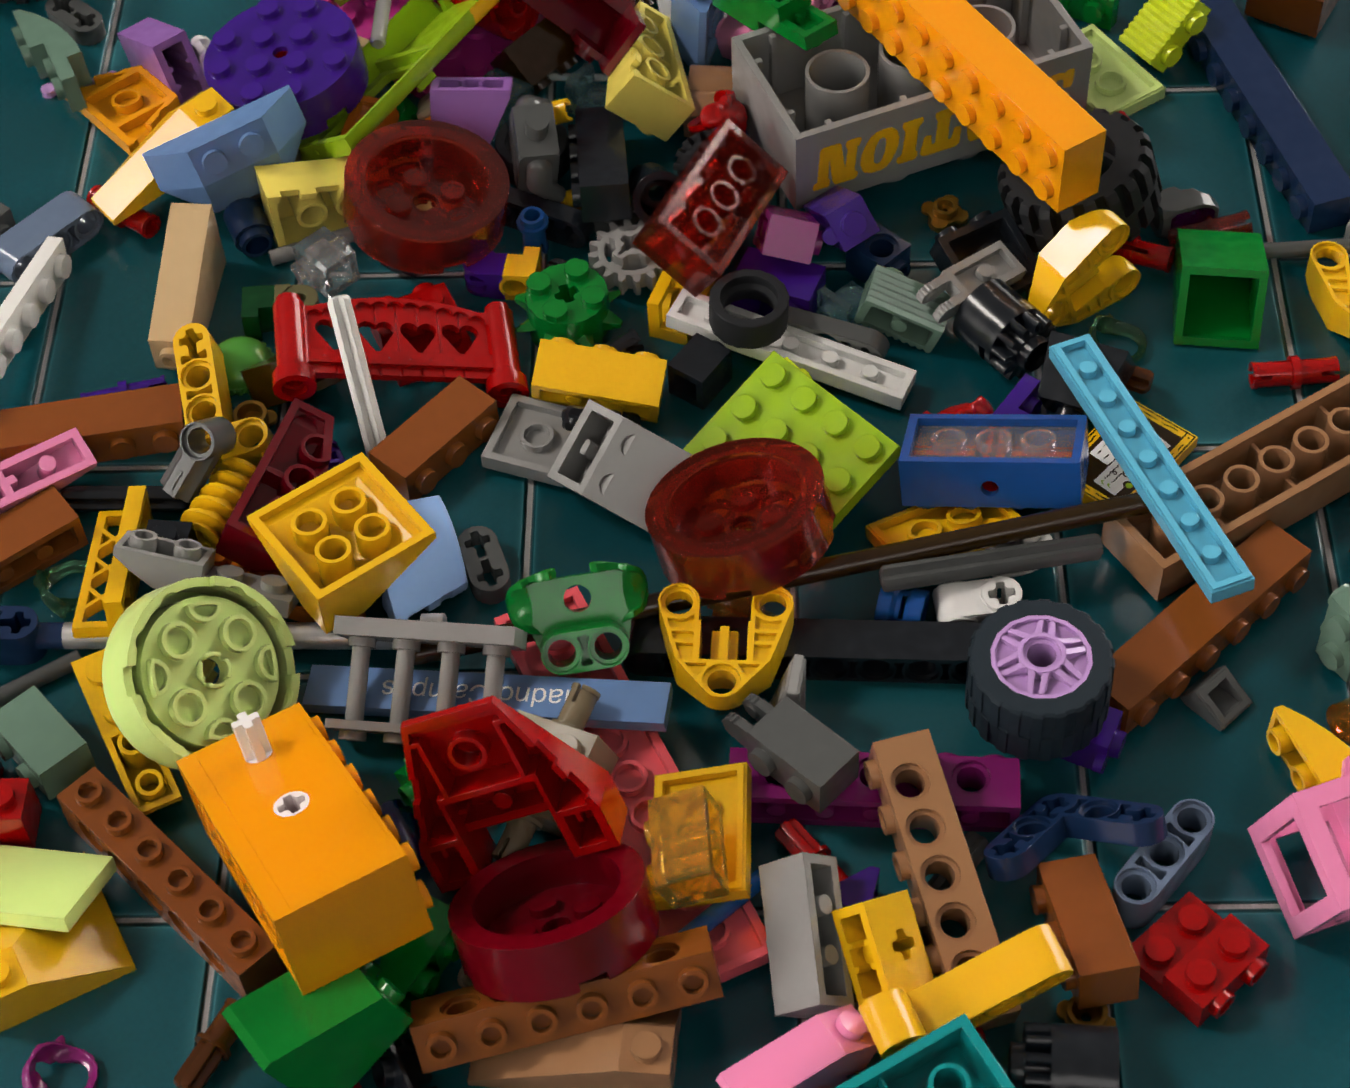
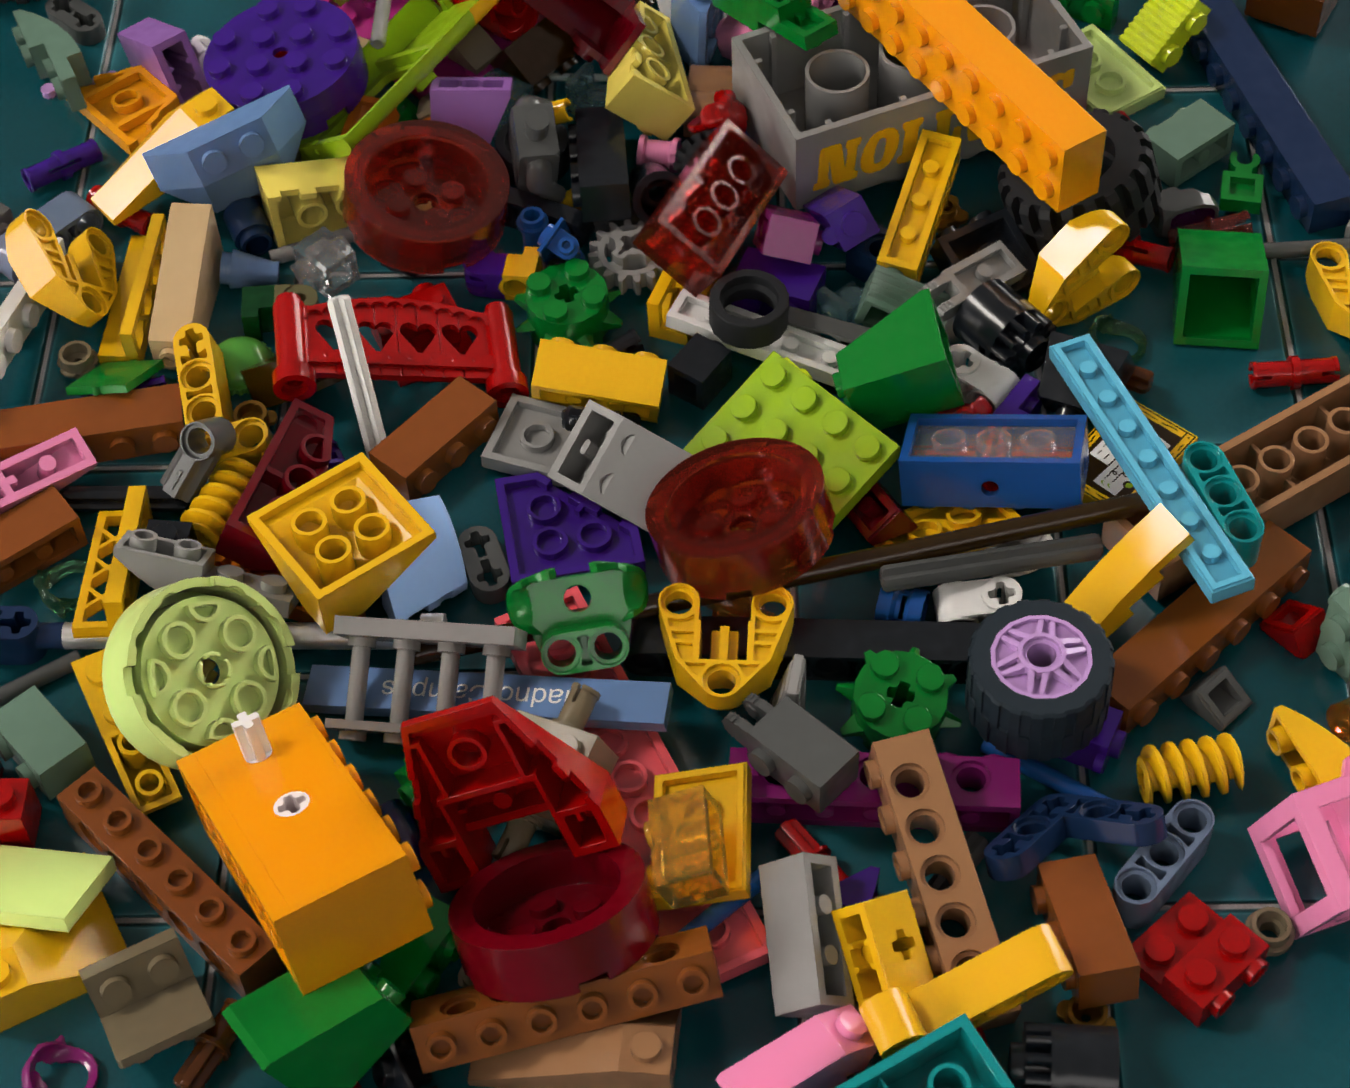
(42, 173): none -> dark purple pin
(73, 285): none -> yellow connector
(76, 359): none -> dark tan plate
(114, 377): none -> green piece
(132, 309): none -> yellow fence
(147, 998): none -> dark tan bracket
(244, 269): none -> medium blue cone
(475, 50): none -> dark tan slope
(558, 242): none -> blue hinge
(559, 529): none -> dark purple plate
(657, 151): none -> bright pink bush
(880, 516): none -> dark red slope
(900, 366): none -> green slope
(901, 679): none -> green brick
(921, 204): none -> yellow fence
(982, 376): none -> white piece
(1046, 775): none -> blue bar
(1130, 569): none -> yellow slope
(1189, 766): none -> yellow piece
(1190, 141): none -> sand green brick
(1225, 498): none -> teal beam
(1241, 186): none -> green plate
(1276, 921): none -> dark tan plate
(1295, 627): none -> red slope

